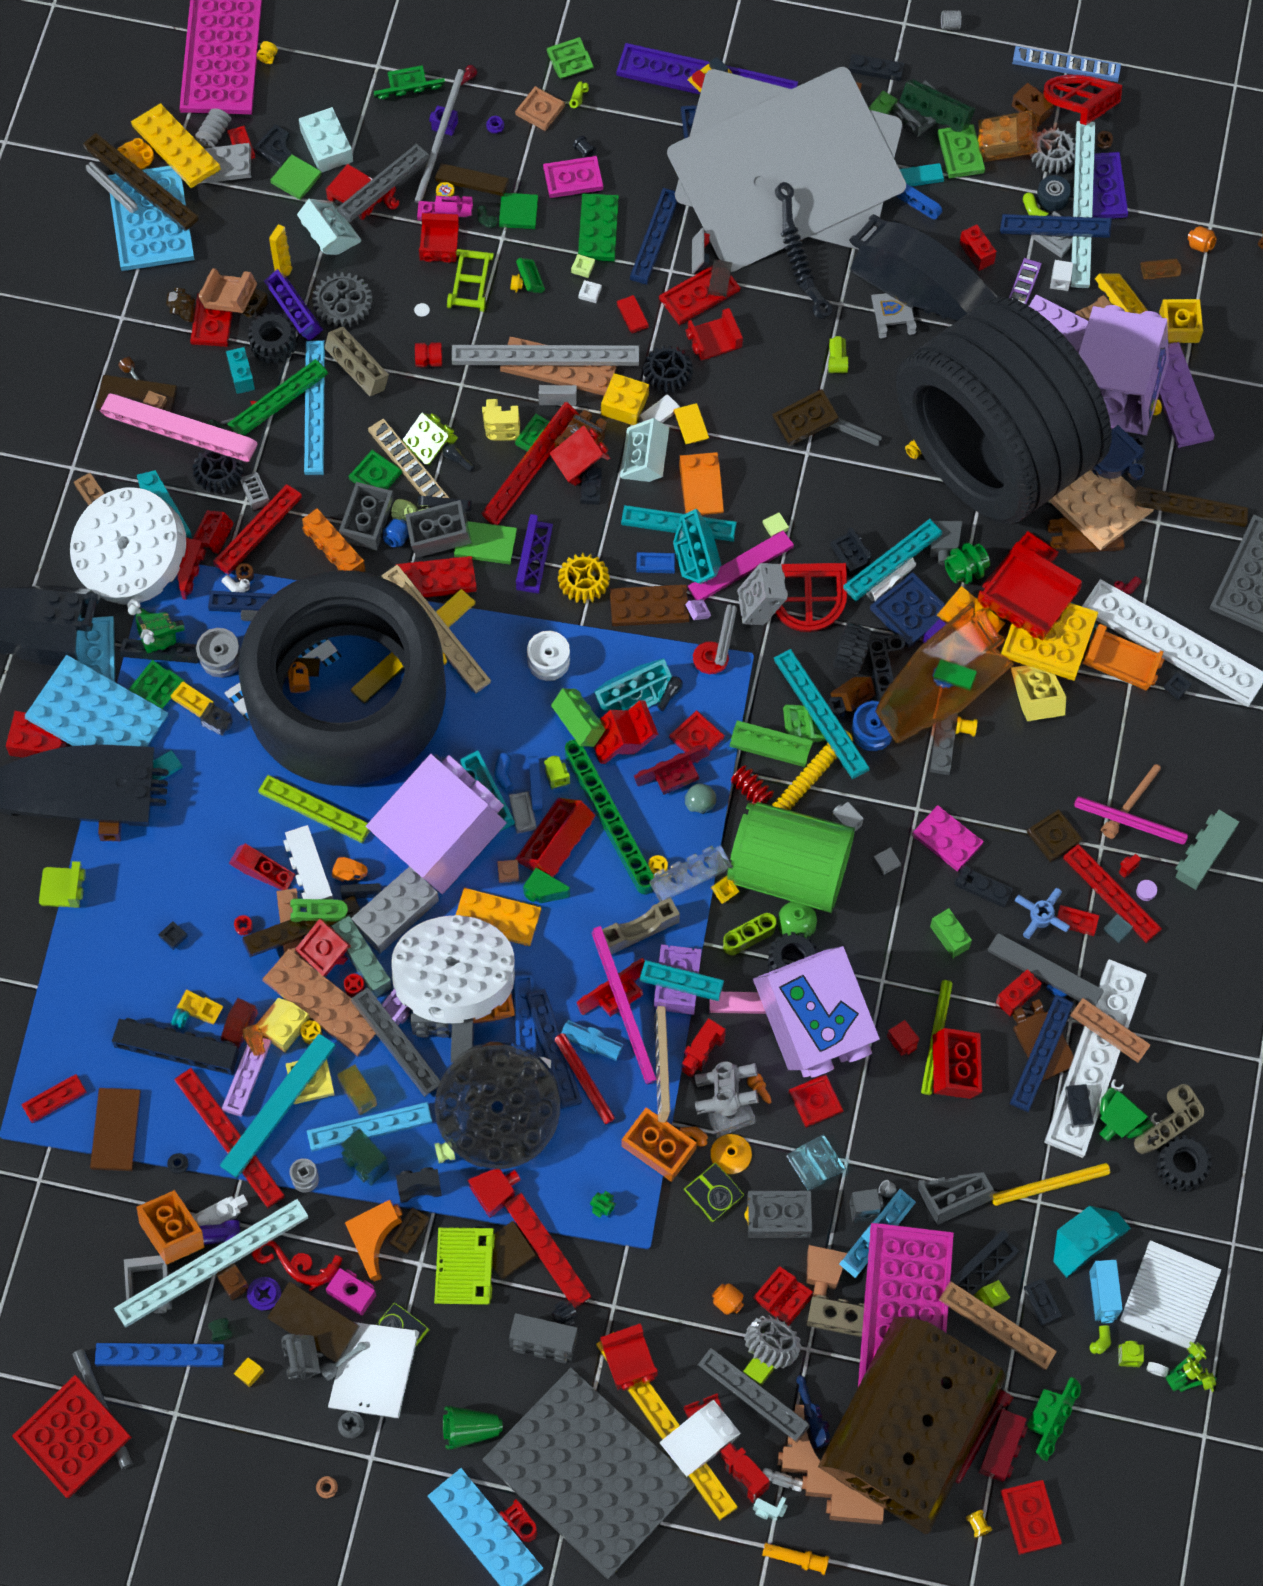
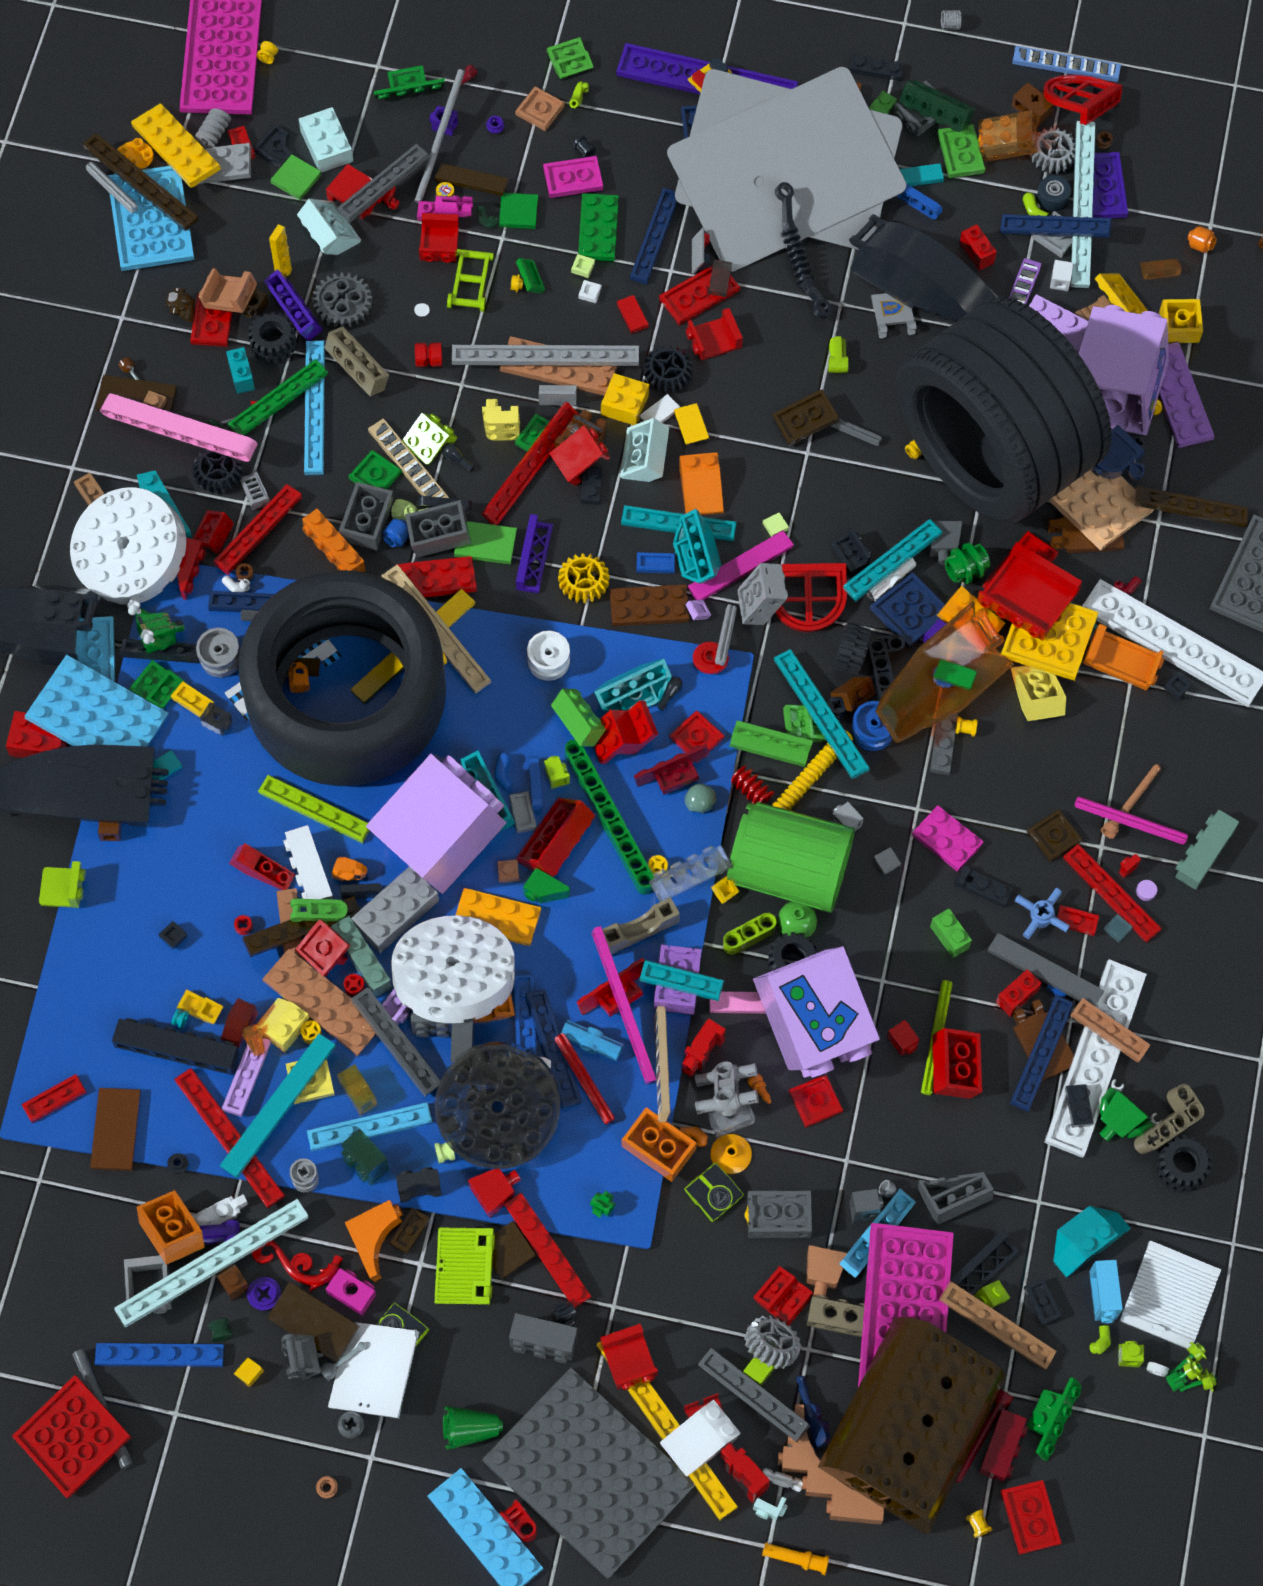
(728, 1299): orange head -> none
(815, 1162): clear light blue slope -> none
(1050, 1184): yellow axle -> none

